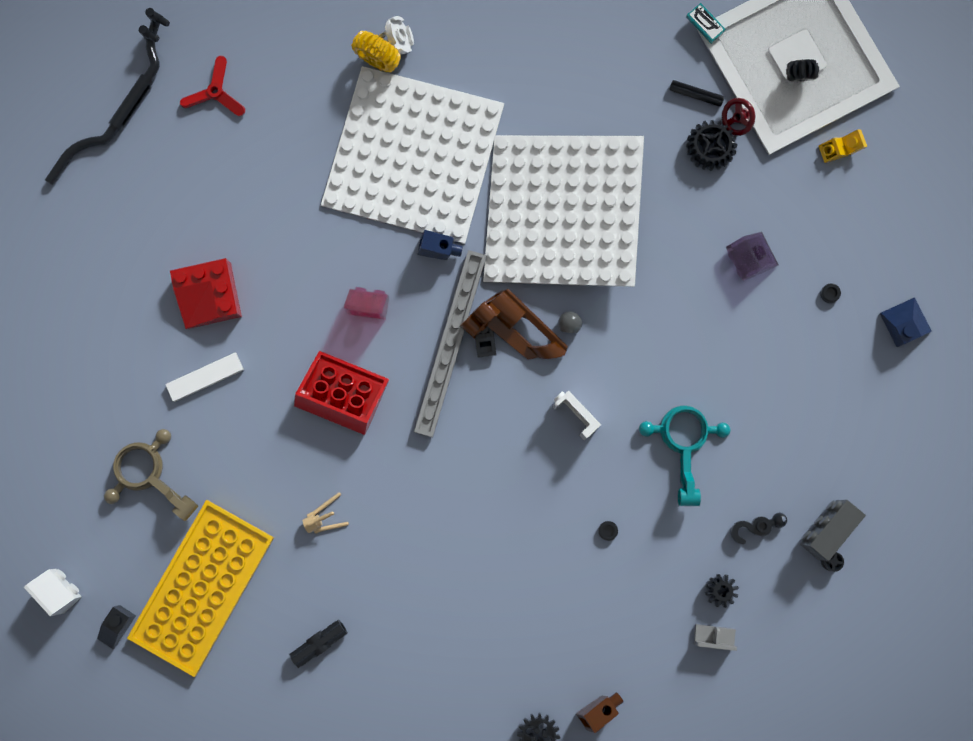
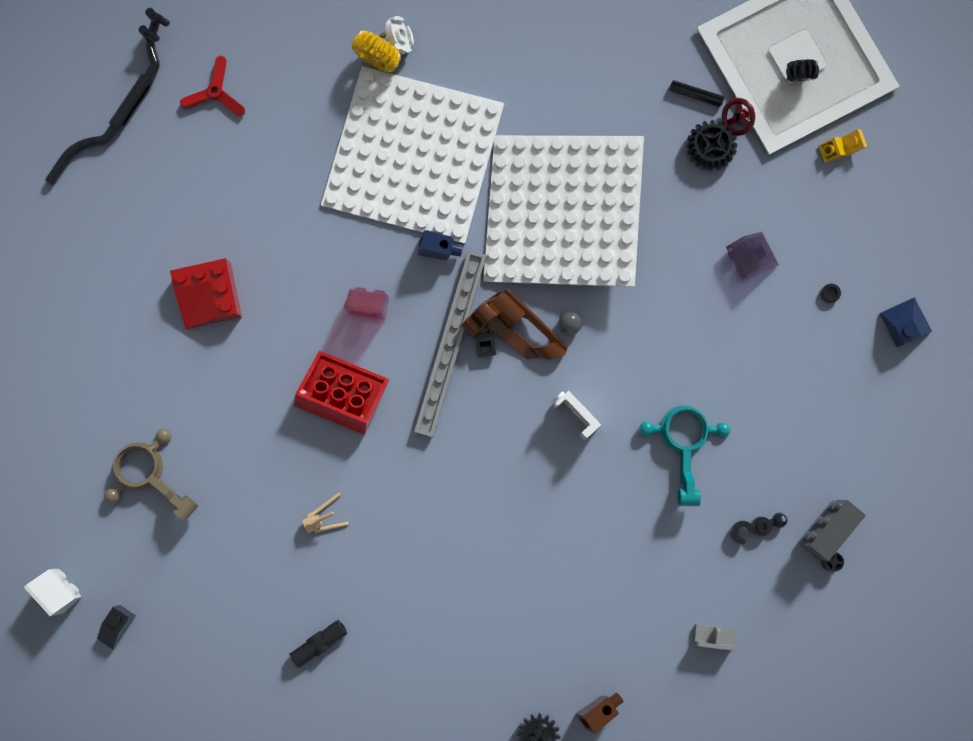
(200, 588): yellow plate -> none
(204, 377): white tile -> none
(608, 530): black tile -> none
(705, 23): tile -> none
(719, 598): black gear -> none

